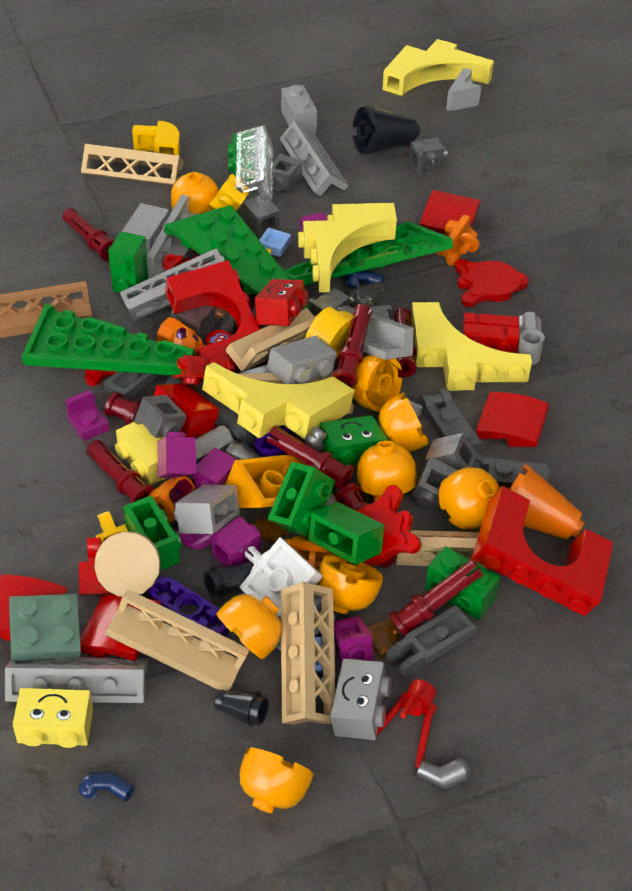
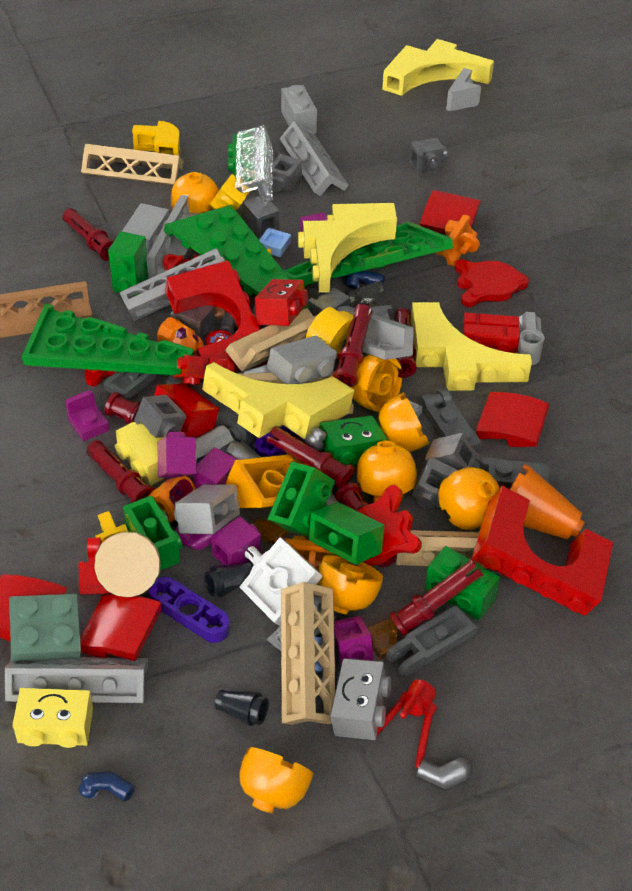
(175, 643): tan fence -> none
(253, 622): light orange cylinder -> none
(382, 130): black cone -> none

